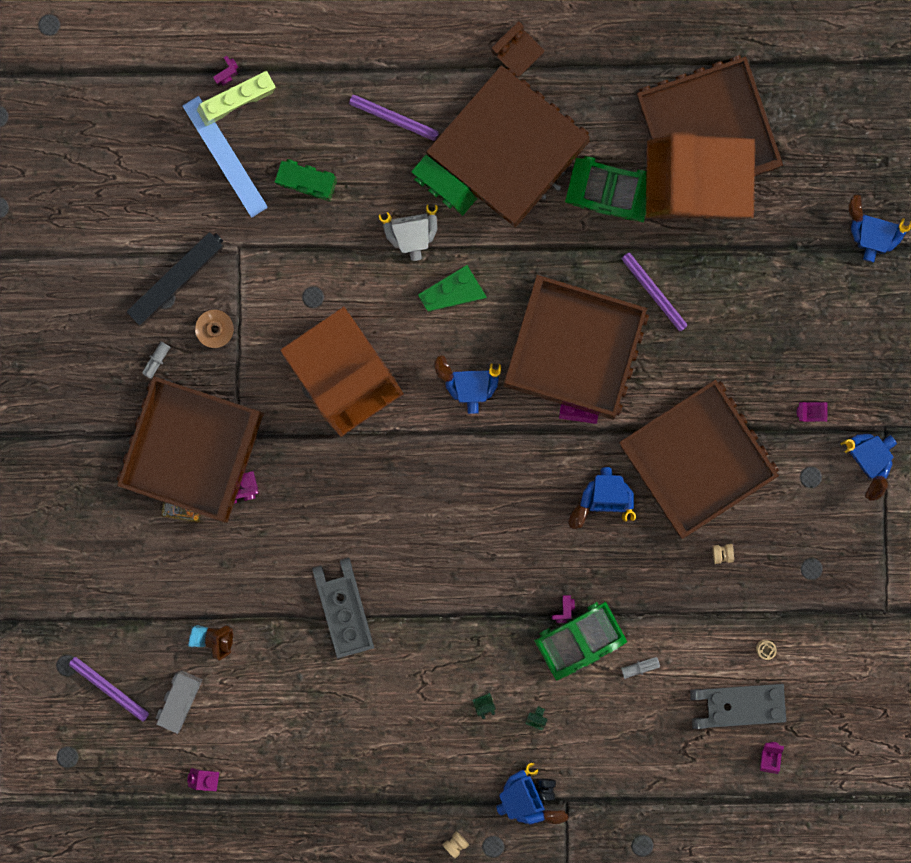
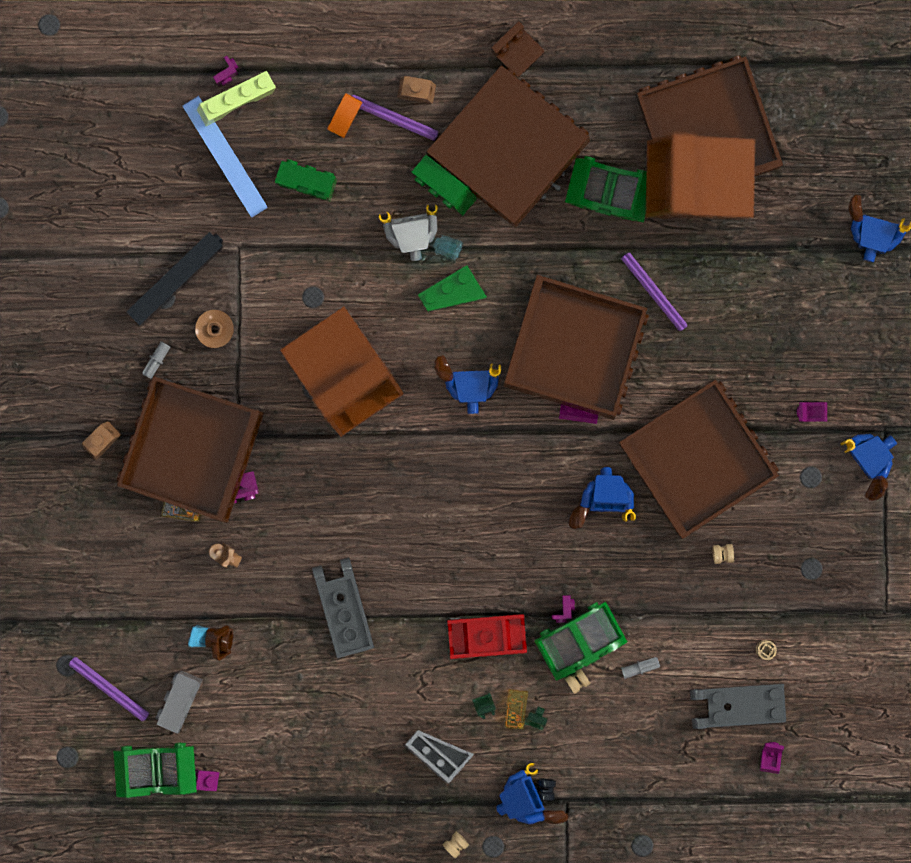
(100, 440): none -> medium nougat torso
(155, 767): none -> green window
(224, 555): none -> medium nougat hips
(344, 115): none -> orange slope
(416, 89): none -> medium nougat torso
(438, 755): none -> light grey wedge
(448, 248): none -> clear light blue slope
(487, 636): none -> red piece
(516, 709): none -> clear yellow tile
(574, 684): none -> tan wheel

